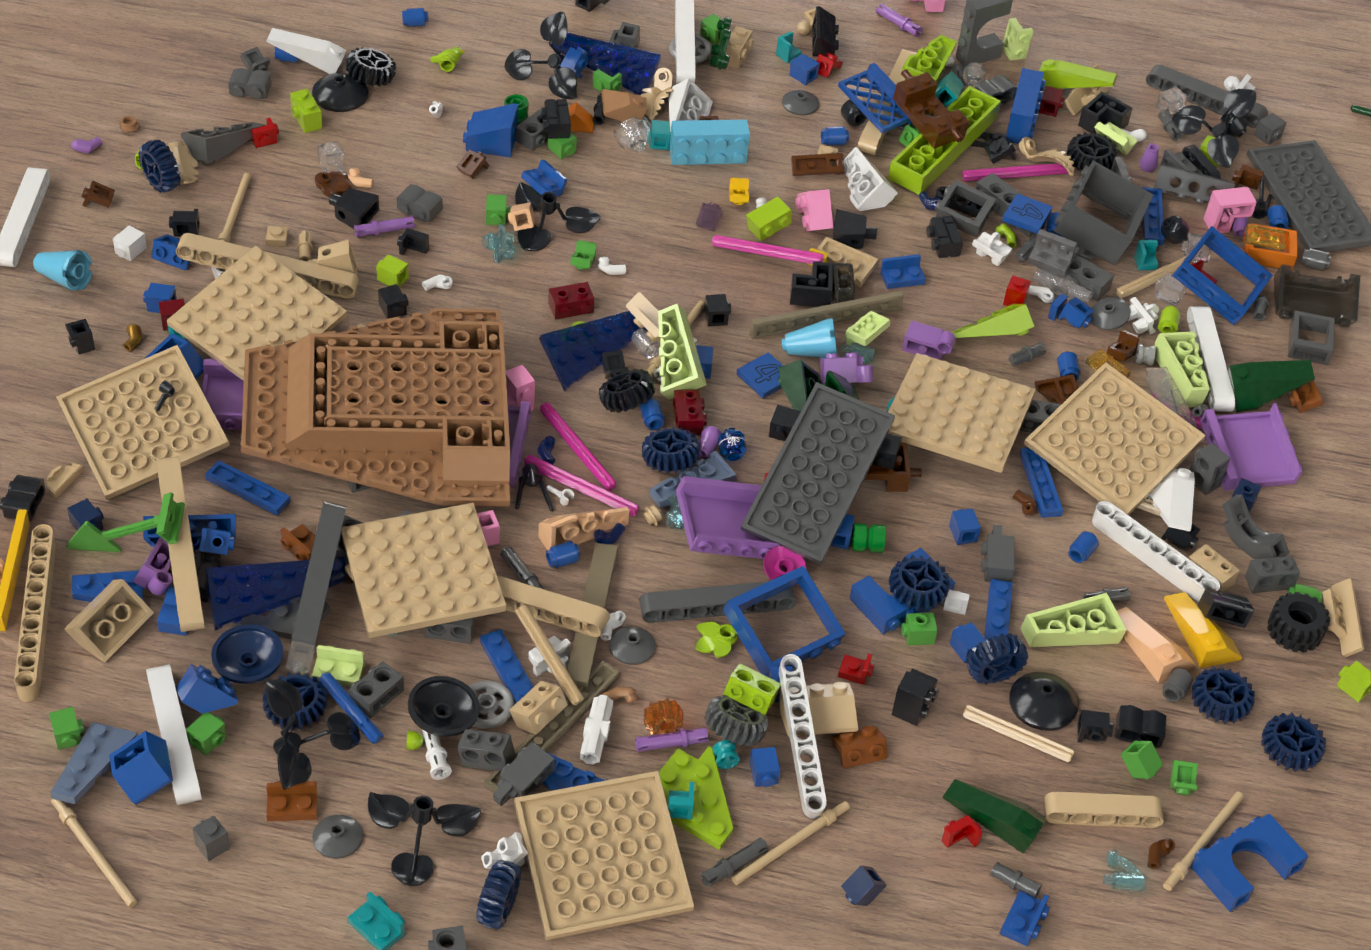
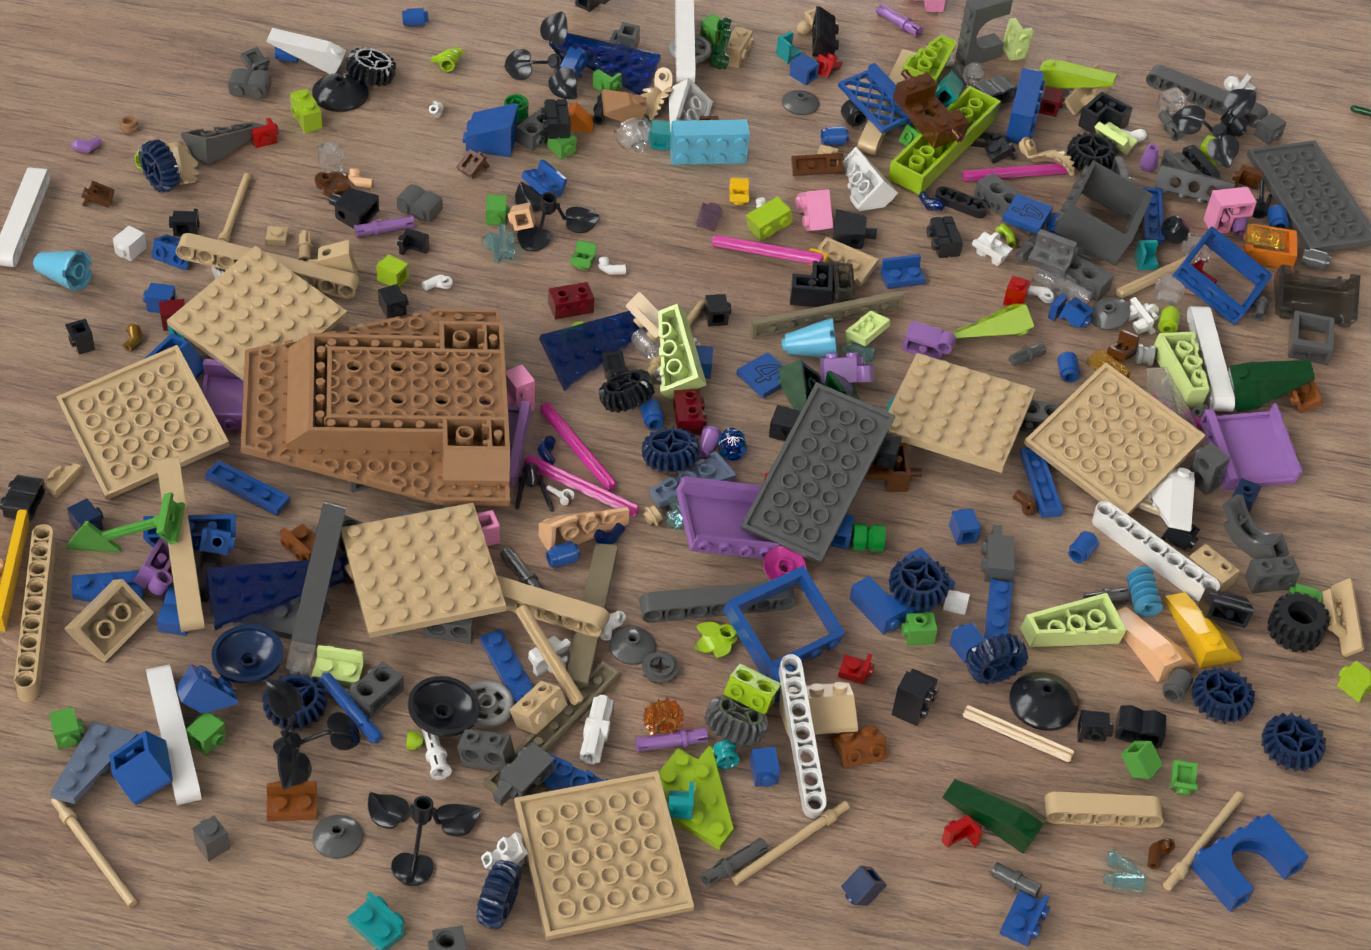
(167, 390): black hand -> none
(620, 692): medium nougat arm -> none
(668, 663): none -> dark grey gear
(963, 223): dark grey window -> none
(1057, 389): reddish brown wing -> none
(1144, 592): none -> dark azure piece

